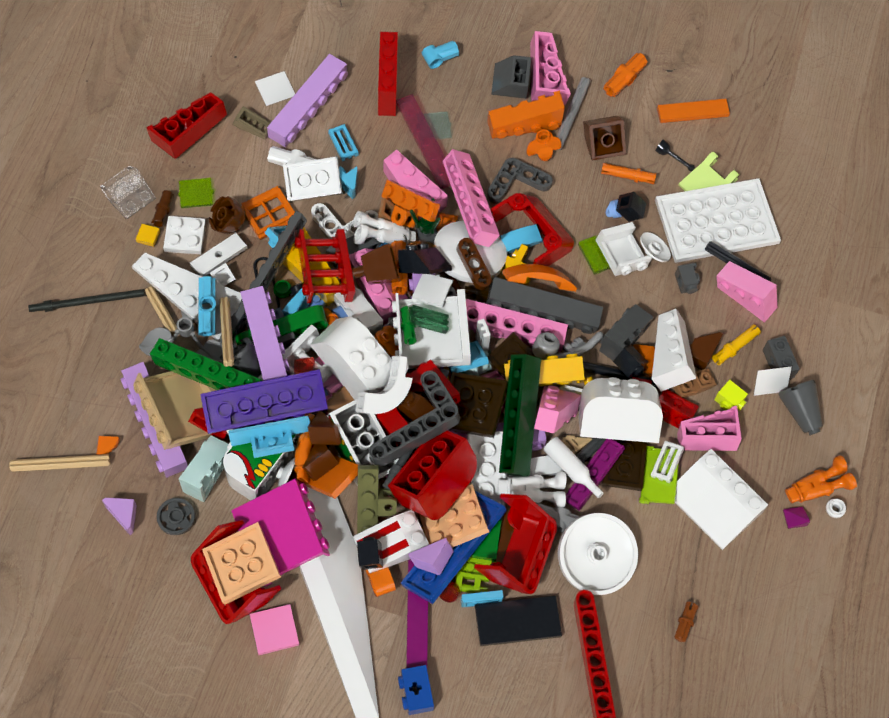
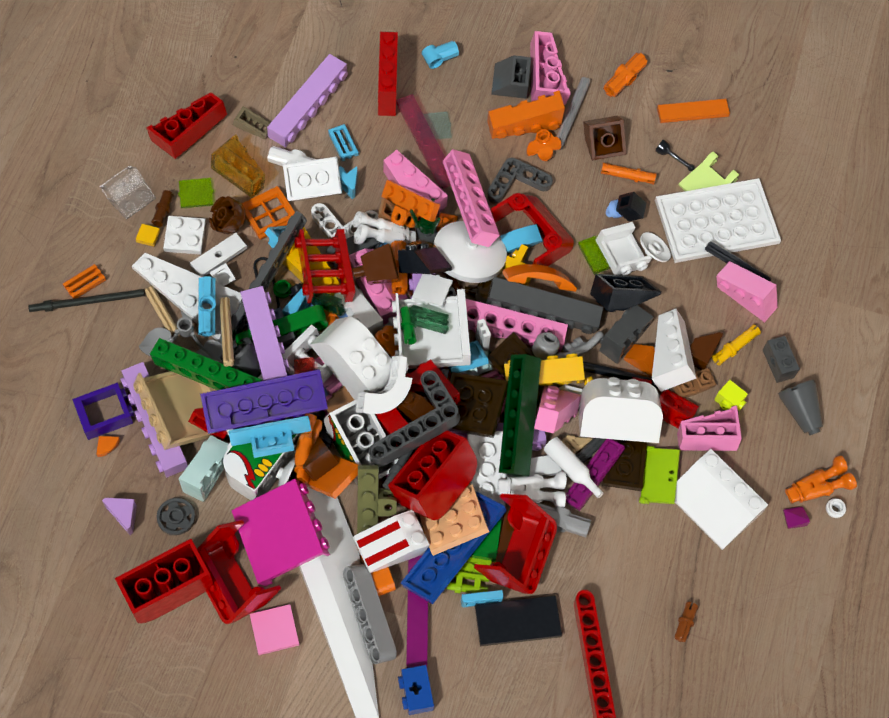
(59, 462): tan axle -> none
(82, 279): none -> orange tile
(107, 425): none -> dark purple window
(165, 582): none -> red brick
(238, 167): none -> clear yellow wedge
(241, 563): light nougat plate -> none
(275, 88): white sticker -> none
(323, 430): reddish brown slope -> none
(329, 303): none -> clear green tile
(369, 614): none -> light grey beam
(370, 553): black brick -> none
(433, 556): lavender slope -> none
(450, 593): clear red tile -> none
(471, 271): reddish brown beam -> none
(597, 553): white dish -> none
(622, 291): none -> black slope
(630, 362): black brick -> none
(661, 476): white tile -> none
(687, 278): dark grey brick -> none
(772, 380): white sticker -> none

